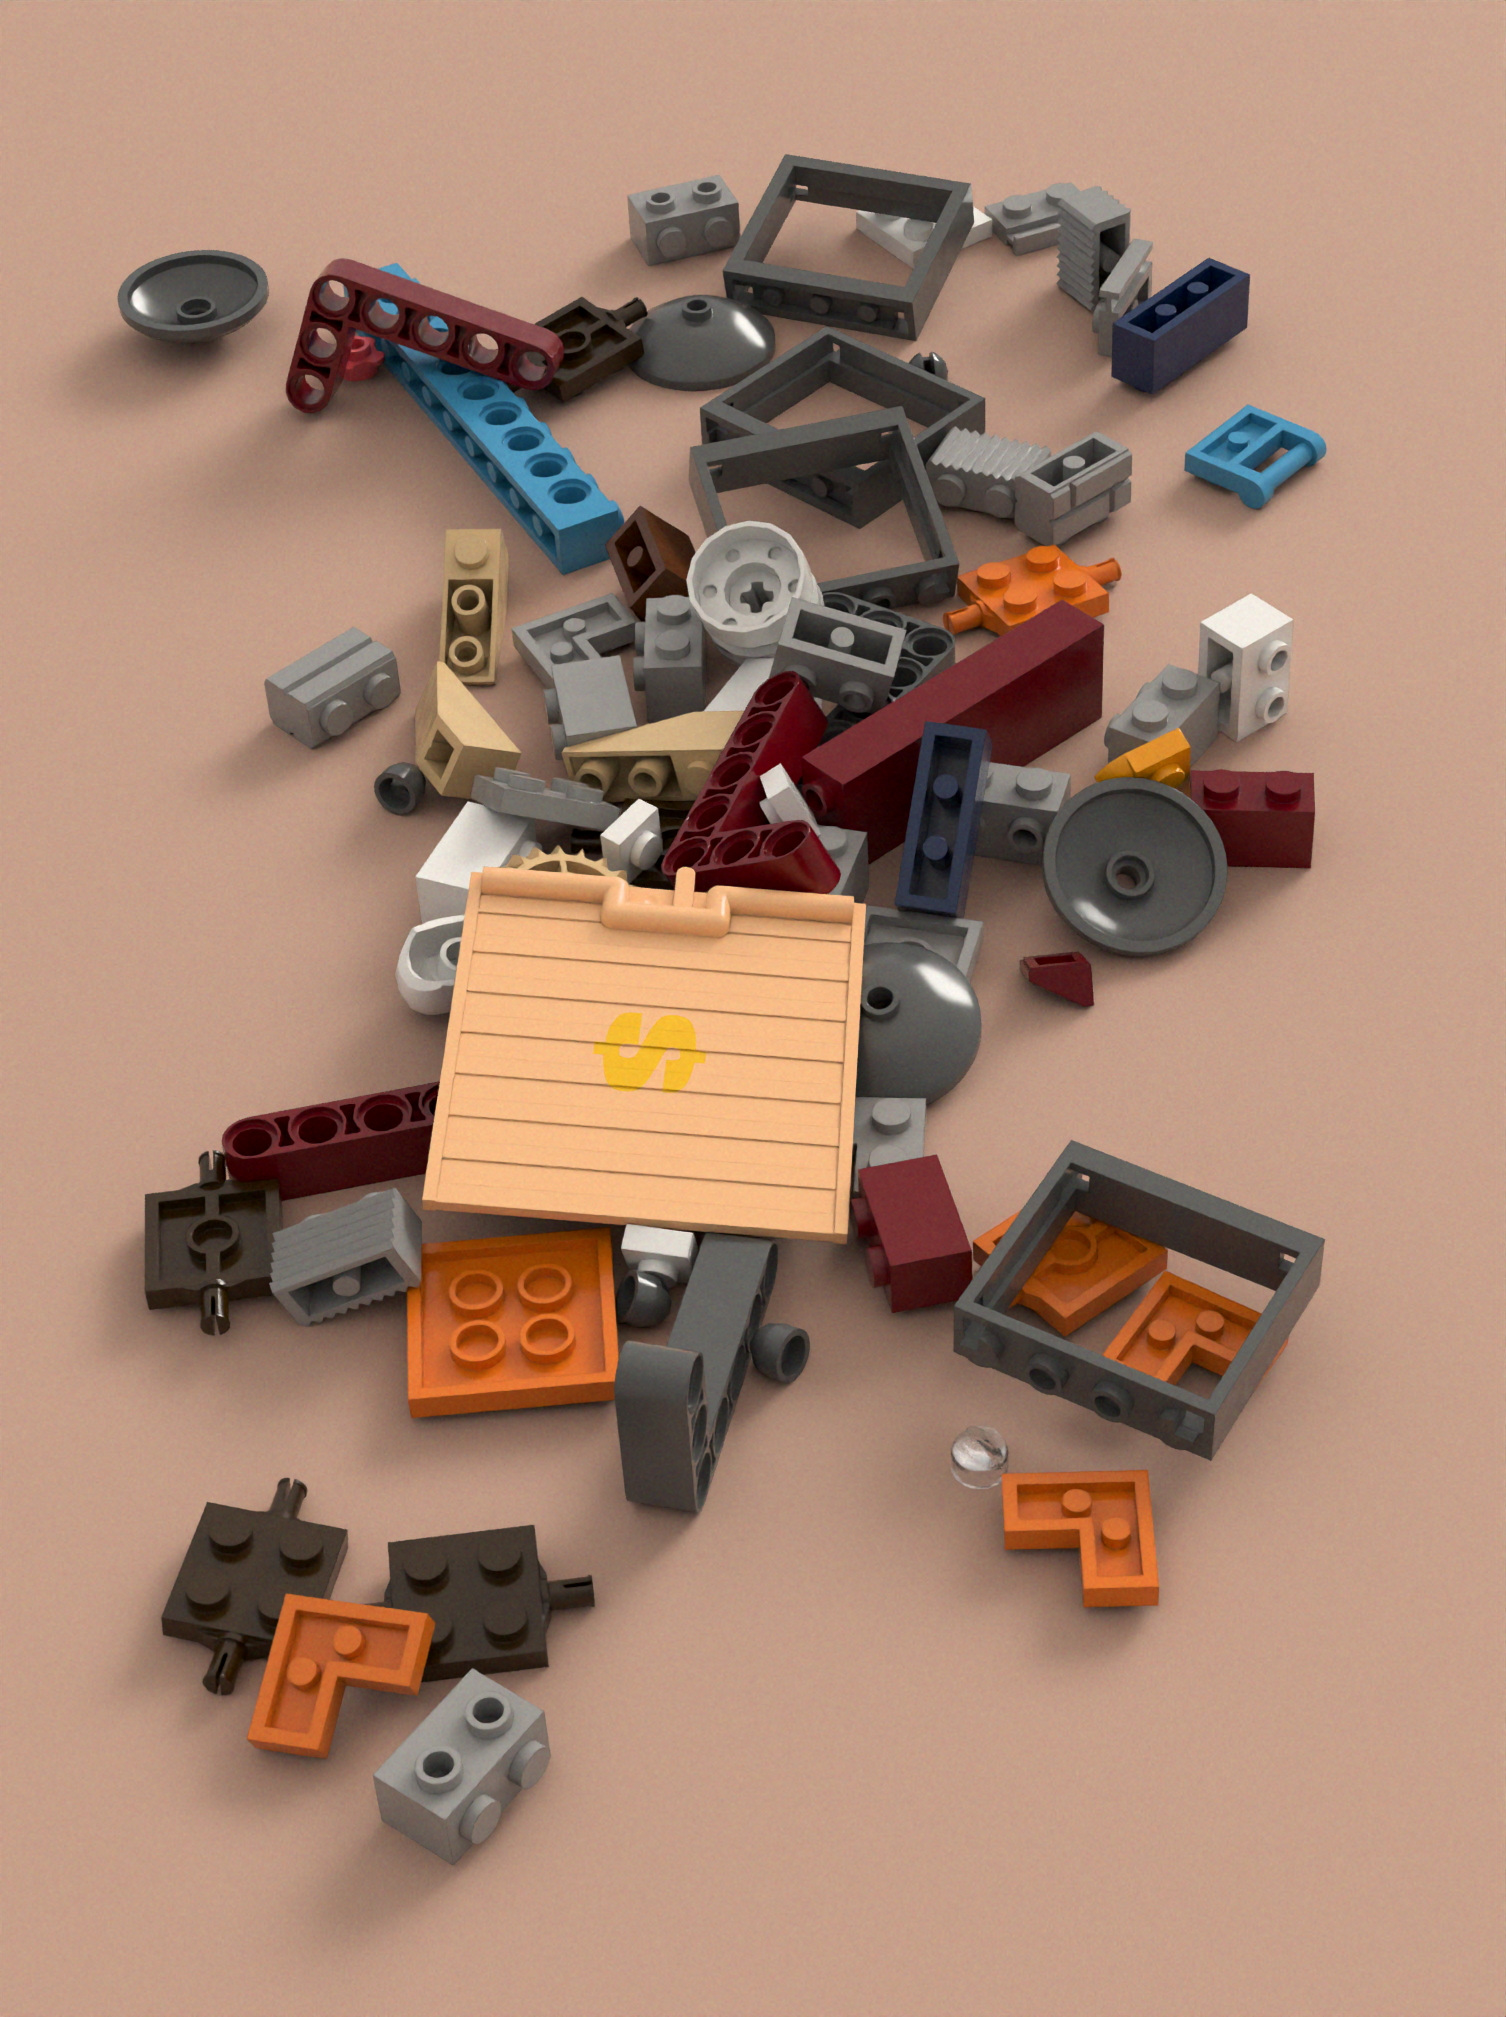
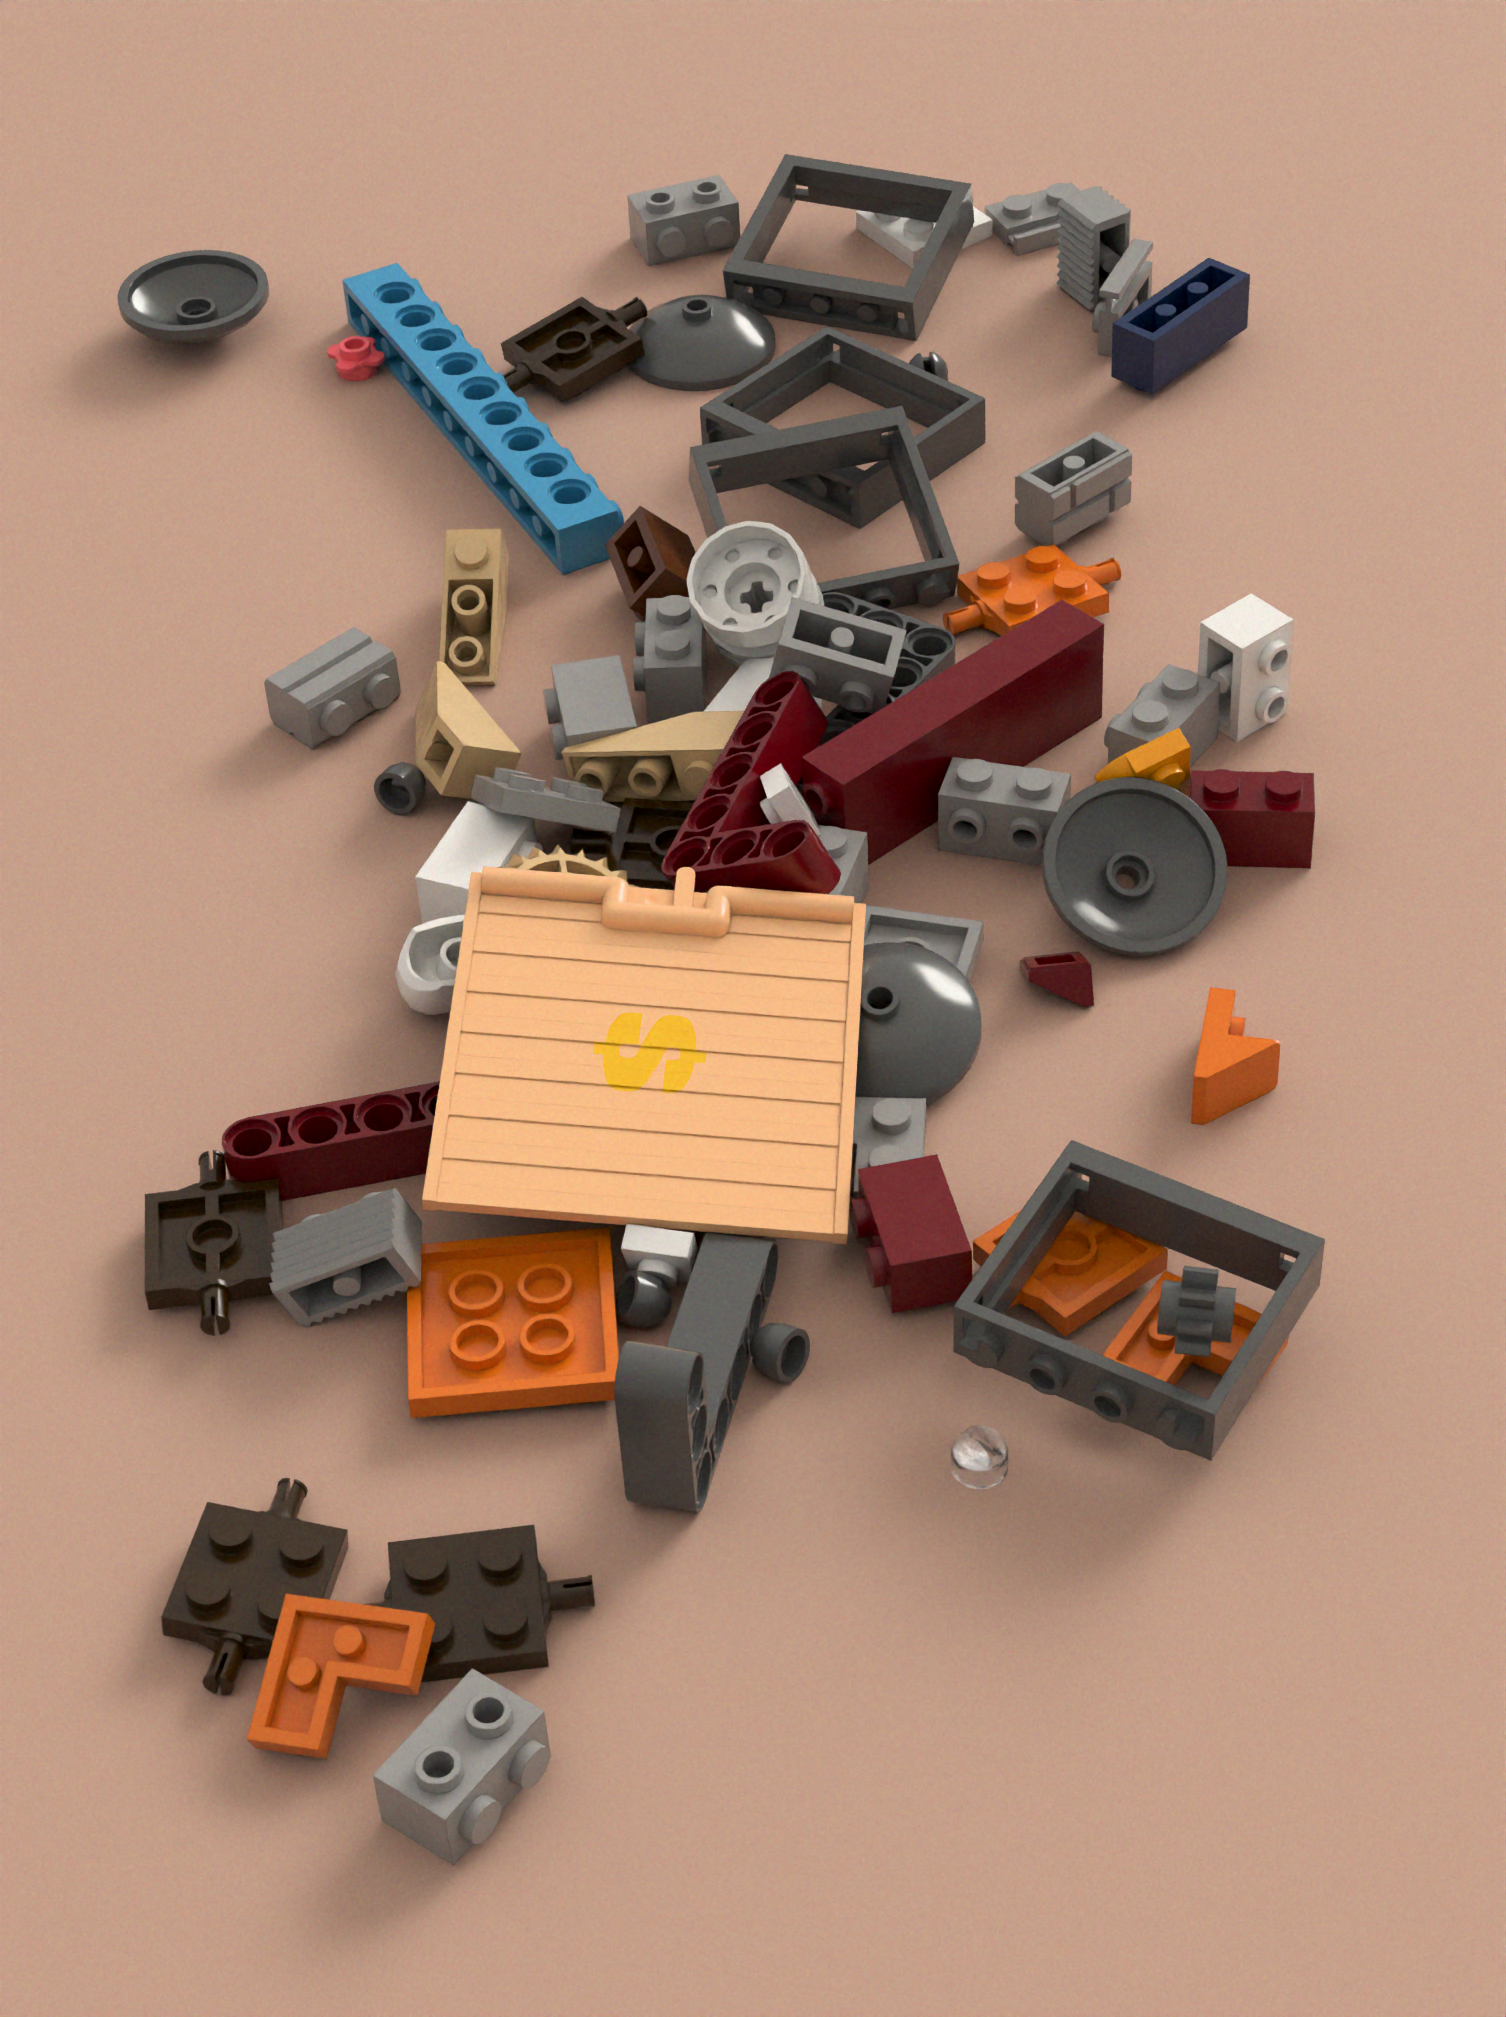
(411, 330): dark red beam -> none
(574, 635): light grey plate -> none
(633, 840): white plate -> none
(944, 820): dark blue brick -> none
(980, 471): light grey brick -> none
(1099, 1514): orange plate -> none
(1196, 1311): none -> dark grey gear
(1228, 1064): none -> orange slope
(1246, 441): dark azure plate -> none

